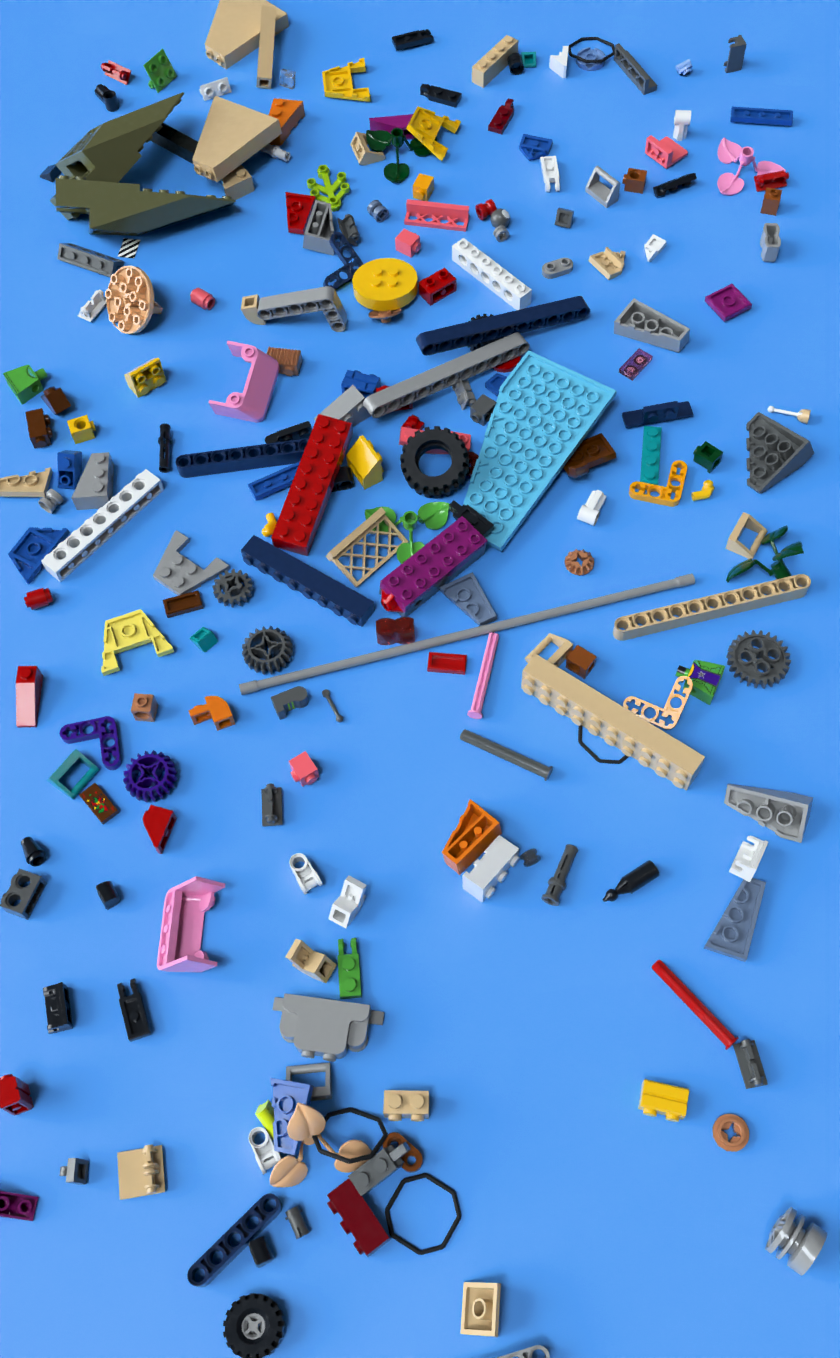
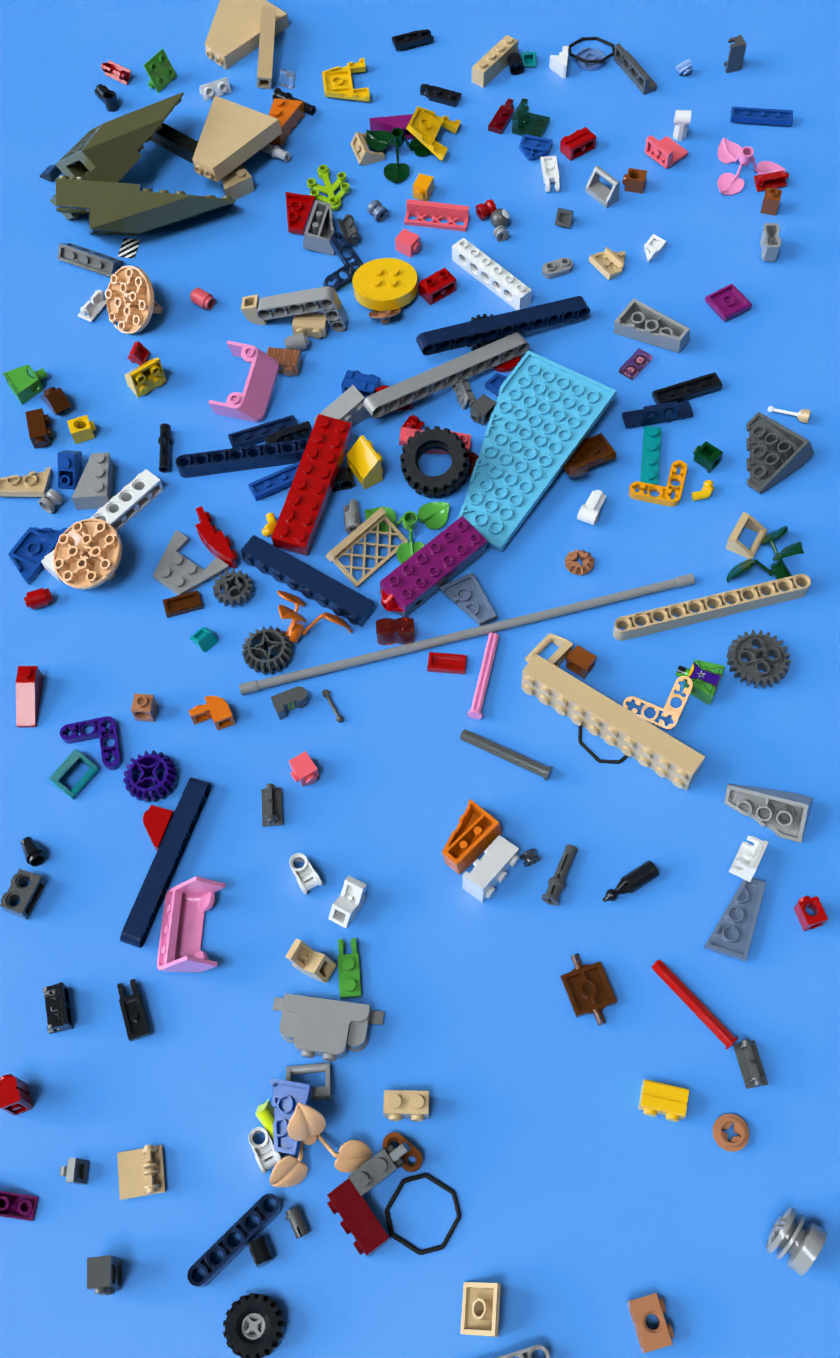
(87, 554): none -> light nougat bracket
(99, 803): reddish brown tile -> none
(104, 1274): none -> dark grey brick
(108, 894): black brick -> none
(127, 633): light yellow wing -> none
(138, 354): none -> red tile
(165, 863): none -> dark blue beam
(215, 540): none -> red slope
(258, 433): none -> dark blue tile
(296, 342): none -> light grey brick
(296, 628): none -> orange plant
(308, 108): none -> black pin
(310, 324): none -> tan brick
(351, 516): none -> light grey hinge
(356, 1159): black piece -> none
(480, 523): black hinge -> none
(528, 123): none -> clear green bracket
(577, 143): none -> red brick
(588, 989): none -> reddish brown plate
(650, 1339): none -> nougat brick
(673, 184): black hinge -> none
(688, 389): none -> black plate
(808, 921): none -> red brick

